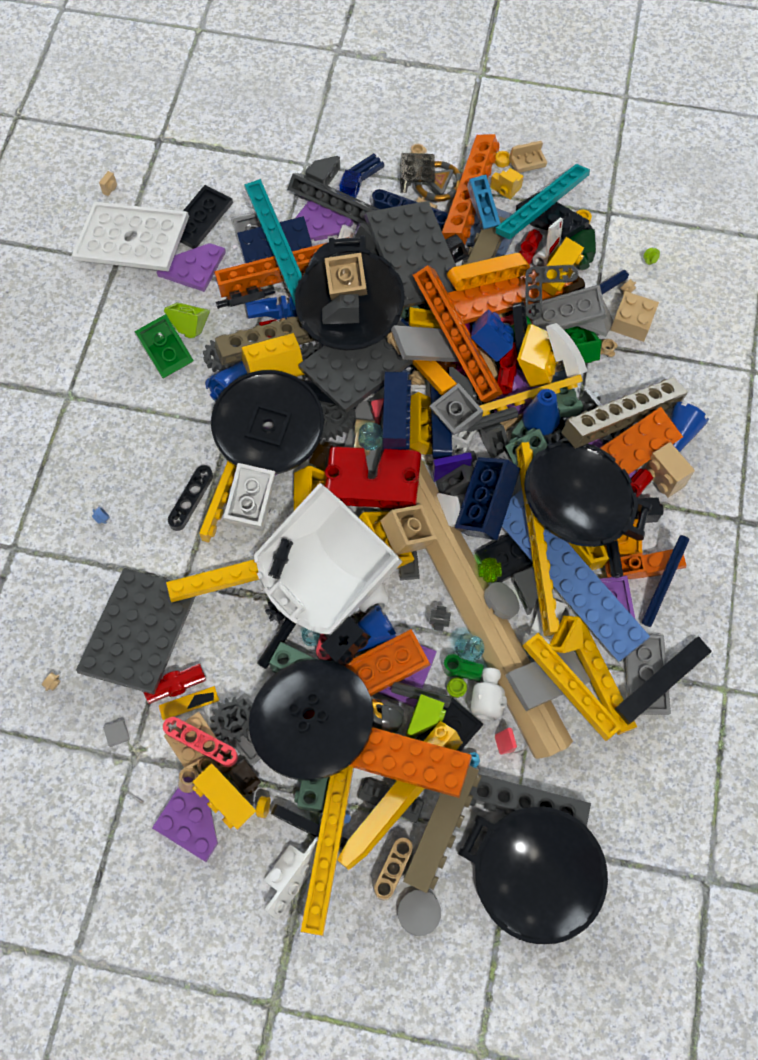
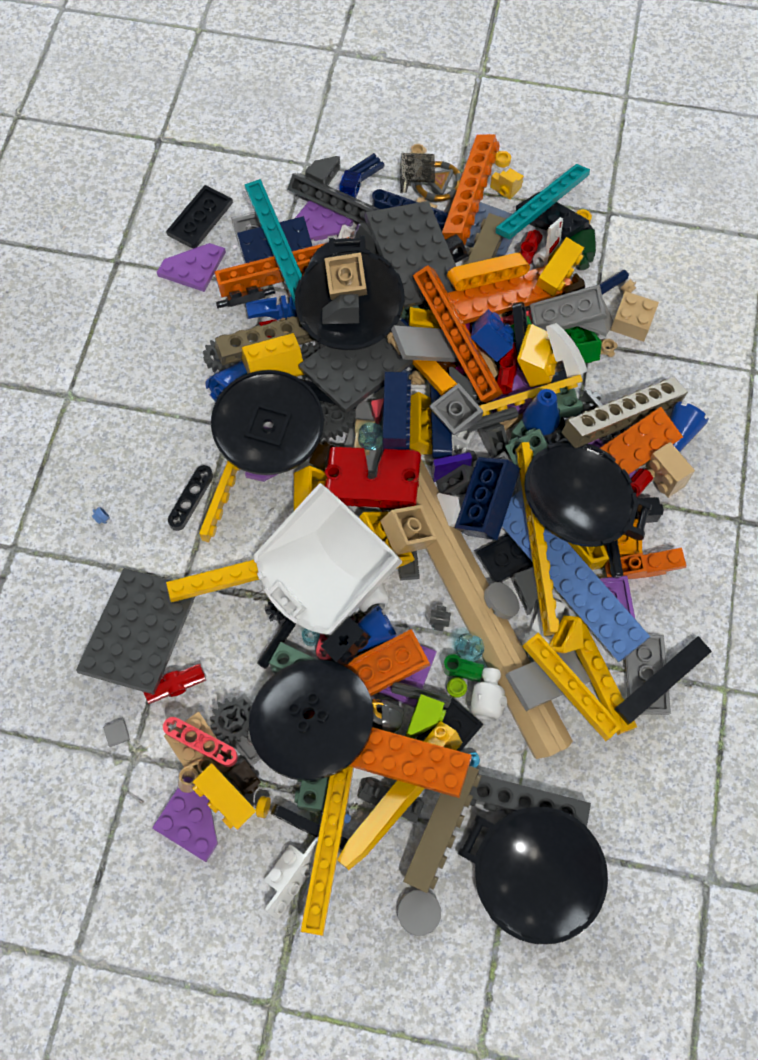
(51, 681): tan plate -> none
(108, 183): tan plate -> none
(110, 224): white plate -> none
(163, 346): green slope -> none
(187, 318): lime slope -> none
(188, 703): yellow sticker -> none
(250, 497): white slope -> none
(280, 558): black pin -> none
(396, 858): tan beam -> none
(483, 201): dark azure slope -> none
(490, 570): clear neon green gear -> none
(505, 741): coral slope -> none
(527, 157): tan bracket -> none
(543, 279): dark grey beam -> none
(651, 255): lime plate -> none
(665, 580): dark blue axle -> none

